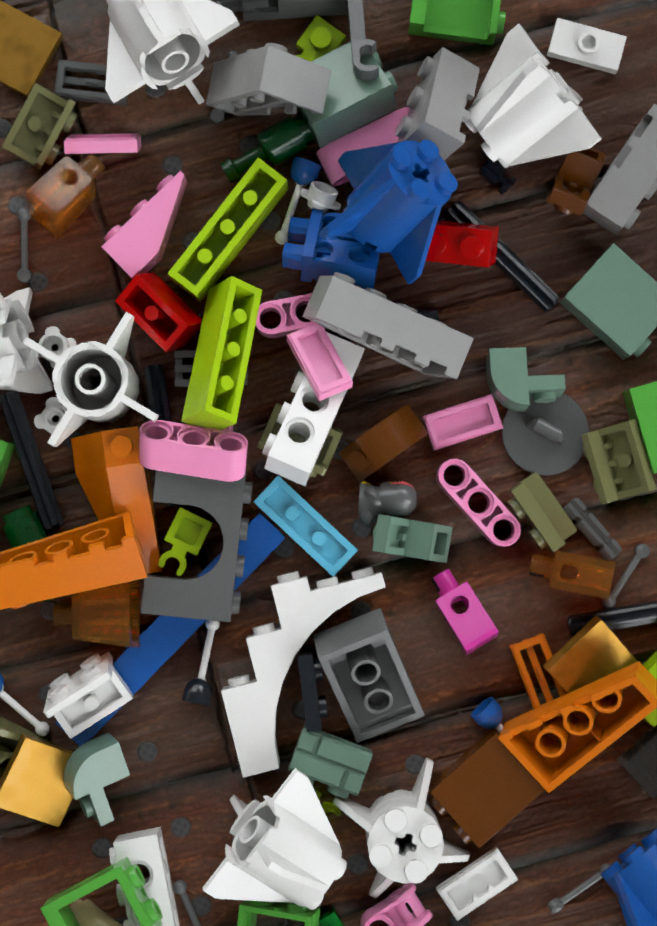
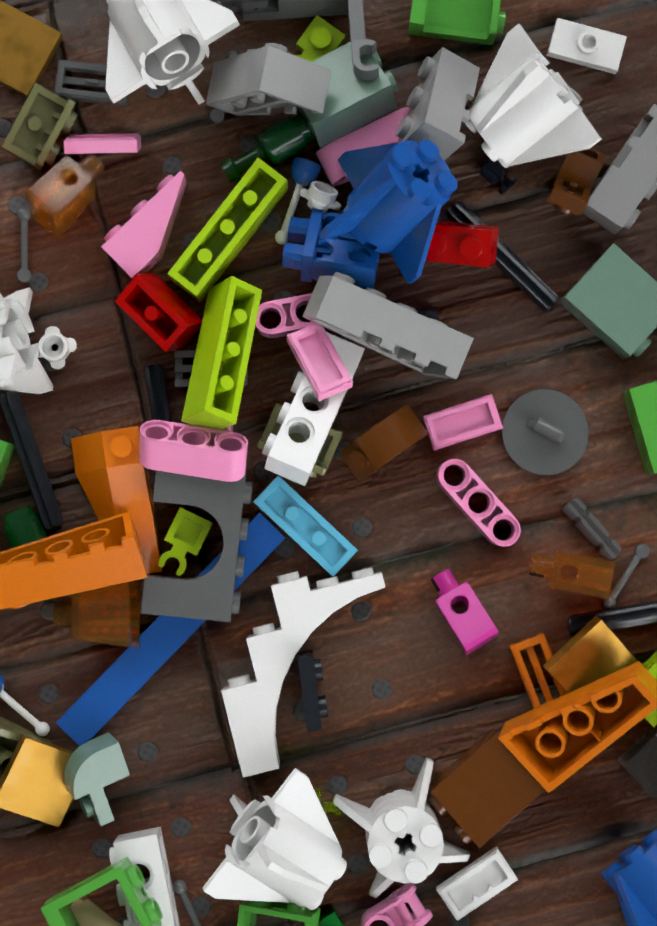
(45, 419): white plate -> none
(79, 369): white brick -> none
(86, 695): white bracket -> none
(198, 689): hinge -> none
(331, 761): sand green brick -> none
(368, 675): dark grey slope -> none
(389, 498): dark grey animal -> none
(411, 538): sand green brick -> none
(488, 714): blue hinge -> none
(510, 380): sand green brick -> none
(542, 512): olive bracket -> none
(557, 904): dark grey hinge -> none
(618, 461): olive bracket -> none

